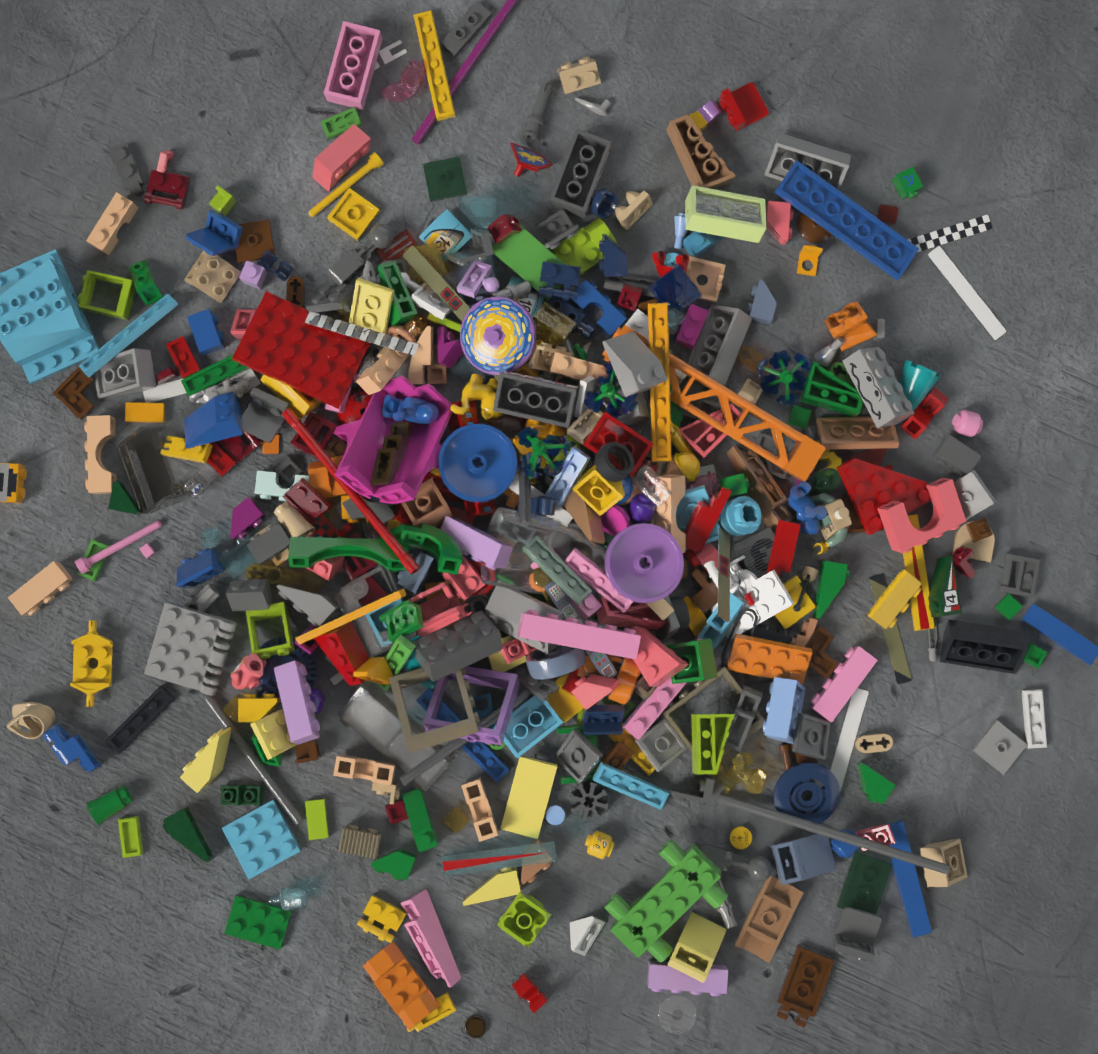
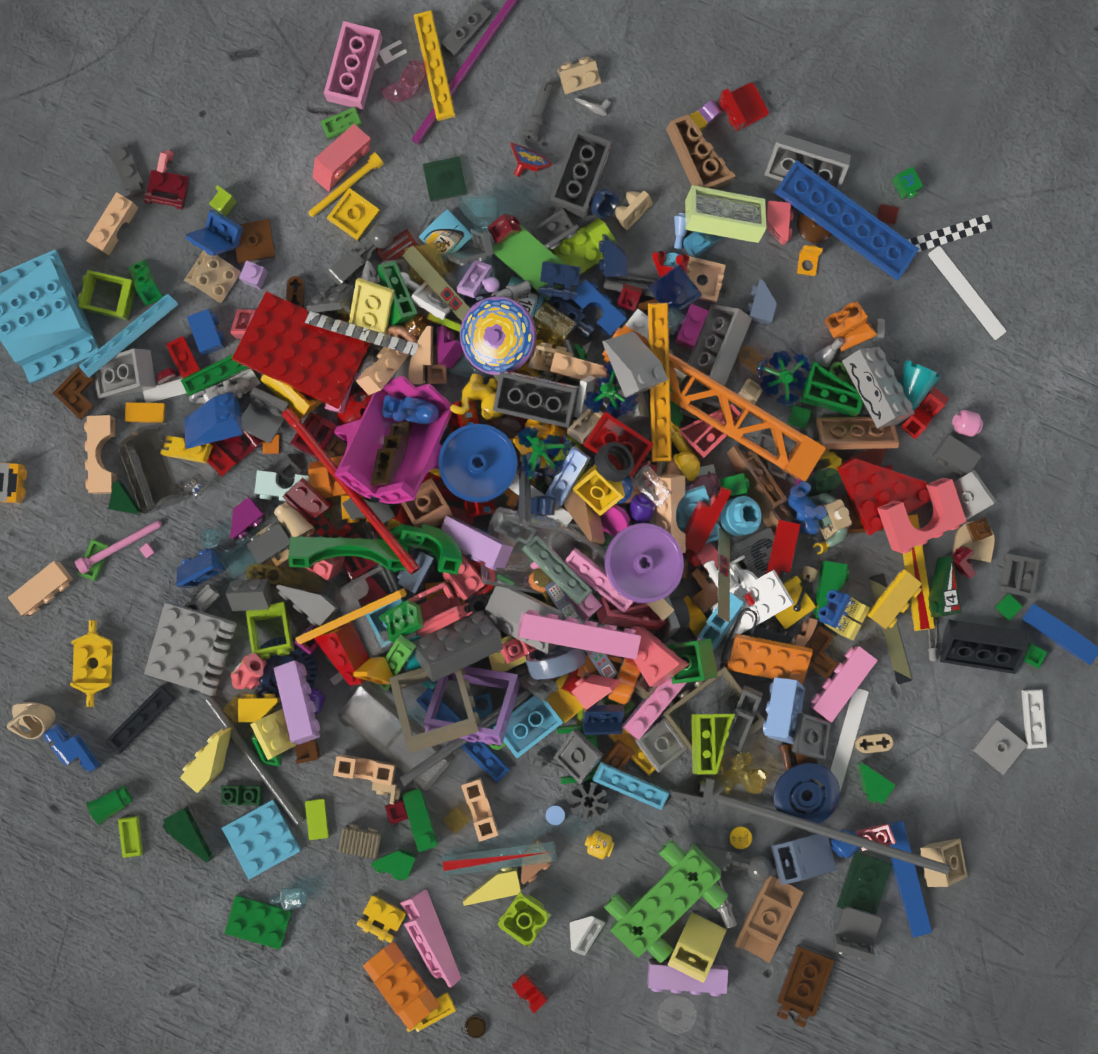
(280, 269): dark blue piece -> none
(529, 796): light yellow tile -> none
(837, 611): none -> hips

